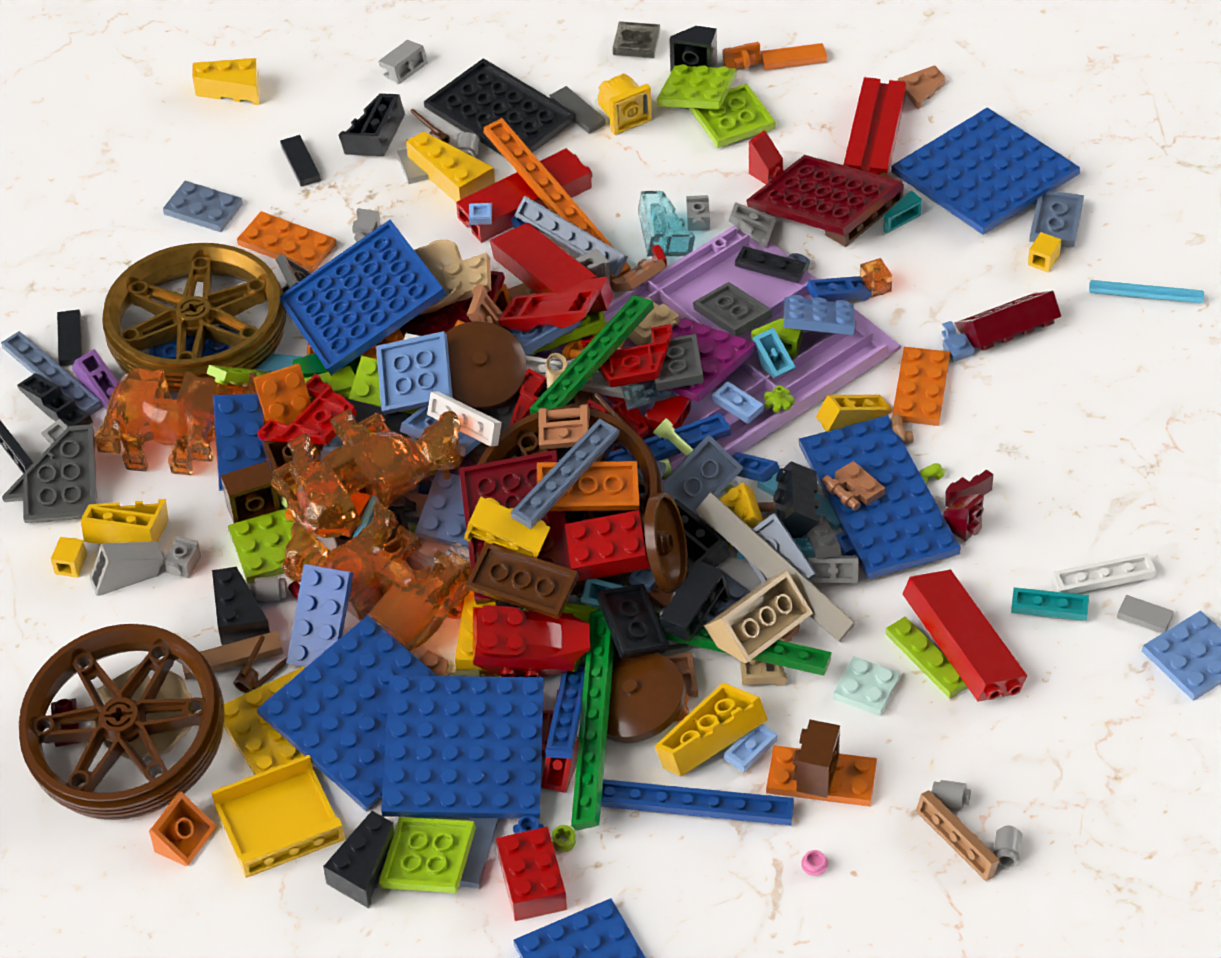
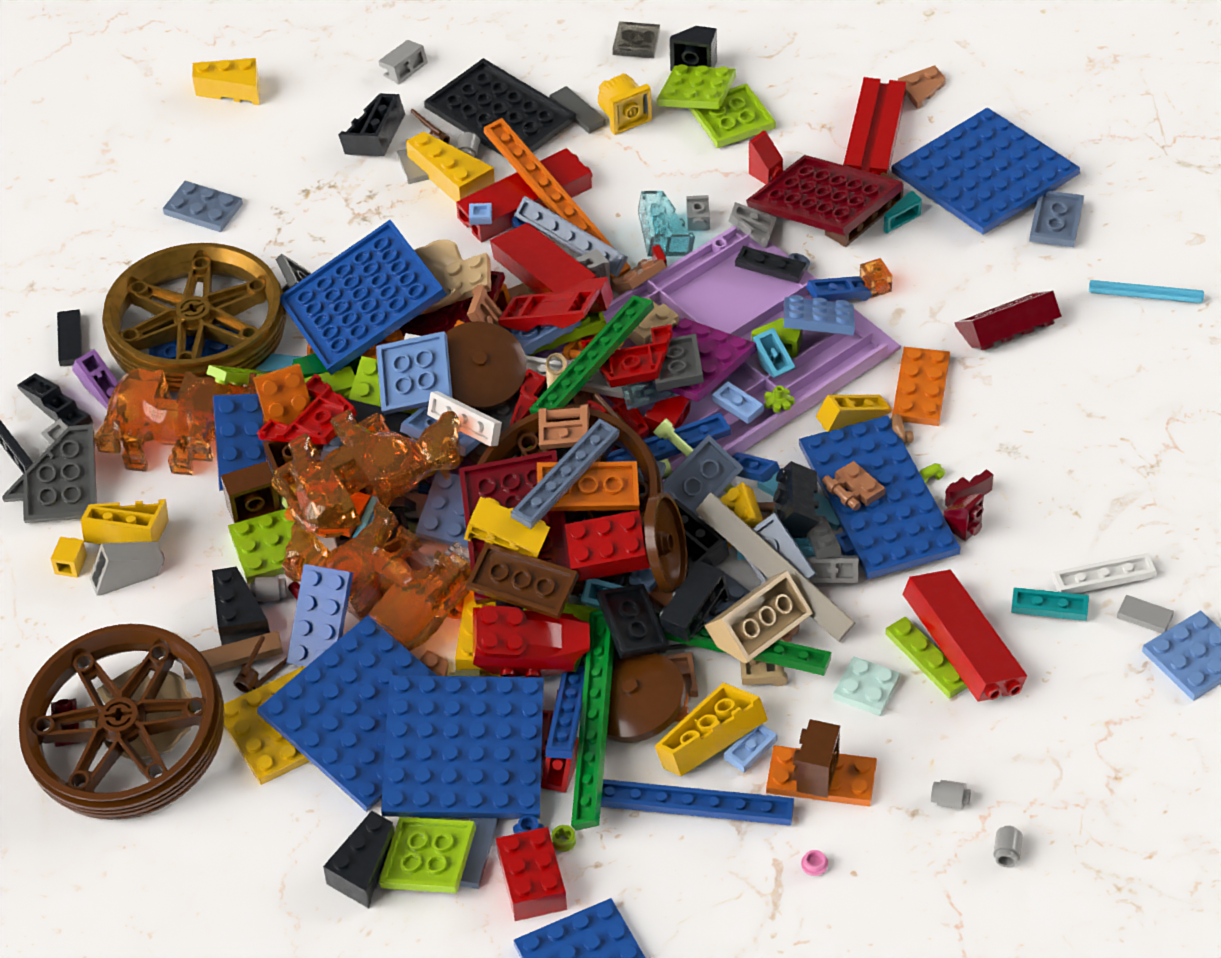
(39, 362): sand blue tile -> none
(181, 830): orange slope -> none
(182, 557): light grey brick -> none
(274, 236): orange plate -> none
(277, 816): yellow panel -> none
(300, 160): black tile -> none
(366, 222): light grey brick -> none
(732, 309): dark grey plate -> none
(742, 56): orange hips -> none
(793, 56): orange tile -> none
(957, 344): medium blue plate -> none
(957, 835): medium nougat plate -> none
(1044, 252): yellow brick -> none

